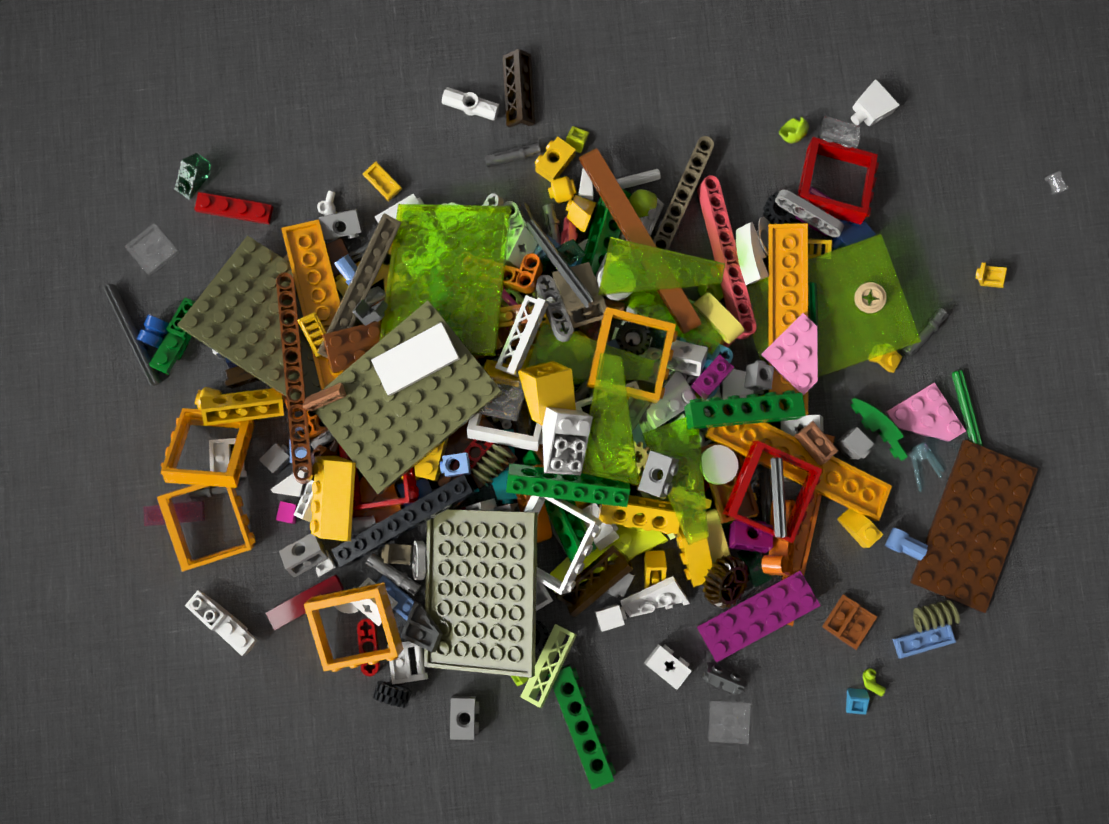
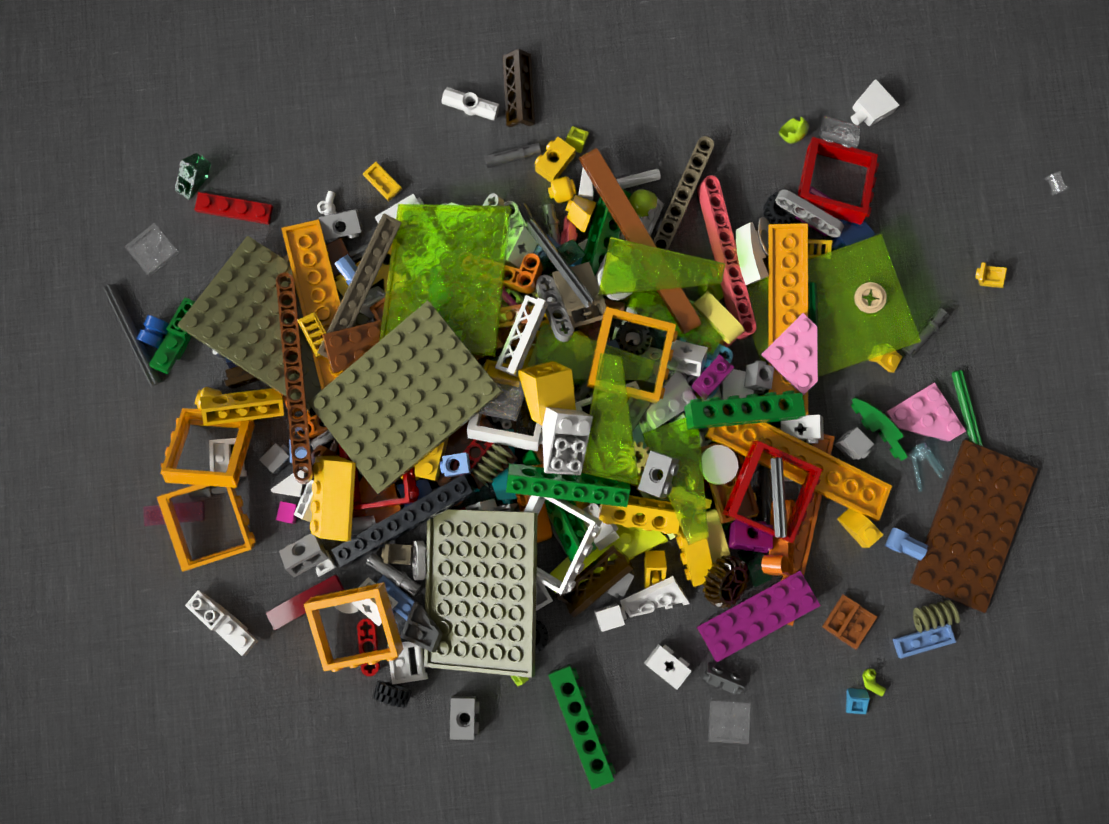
(324, 397): nougat slope -> none
(369, 314): dark grey bracket -> none
(415, 359): white tile -> none
(545, 664): yellowish green fence -> none
(816, 443): nougat slope -> none

